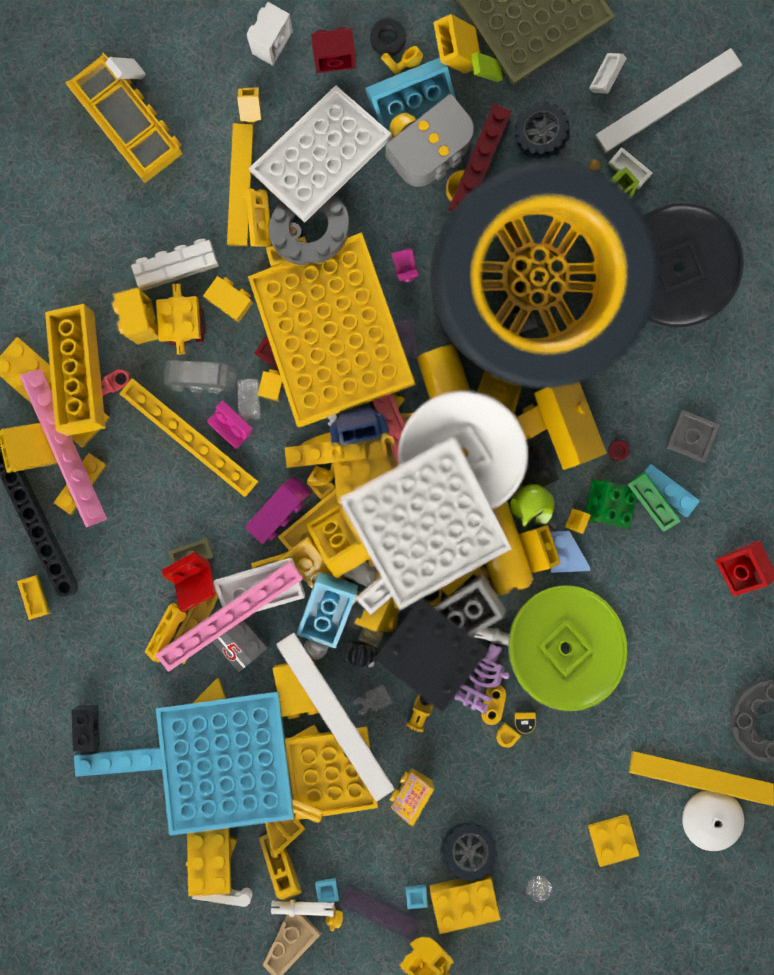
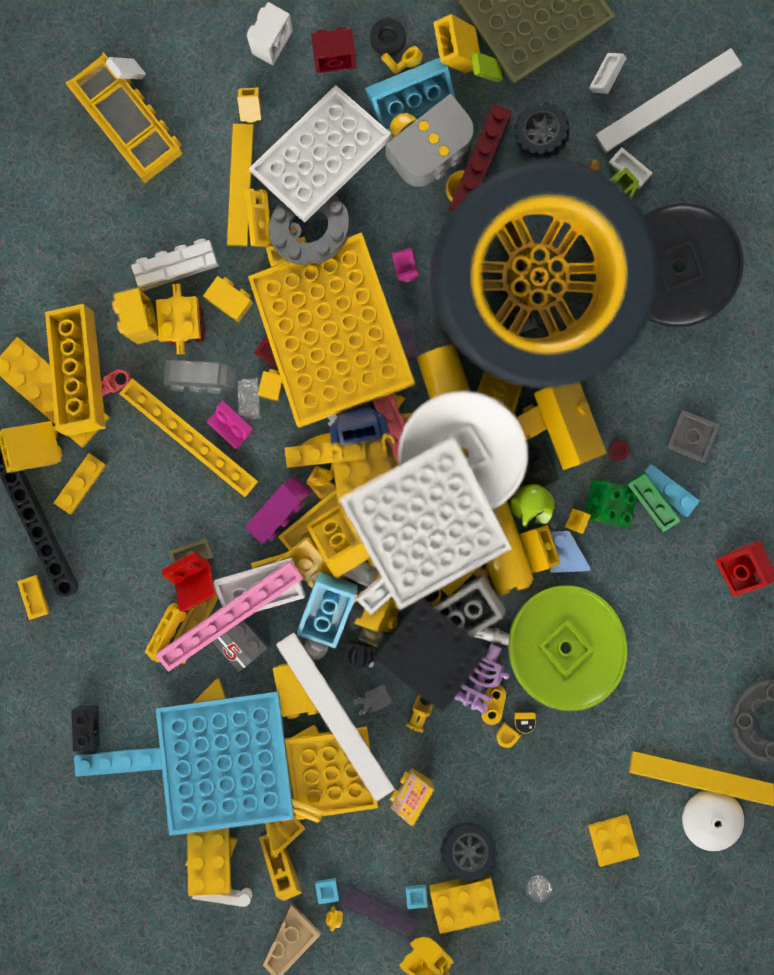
(63, 449): bright pink plate -> none
(302, 908): white pin -> none

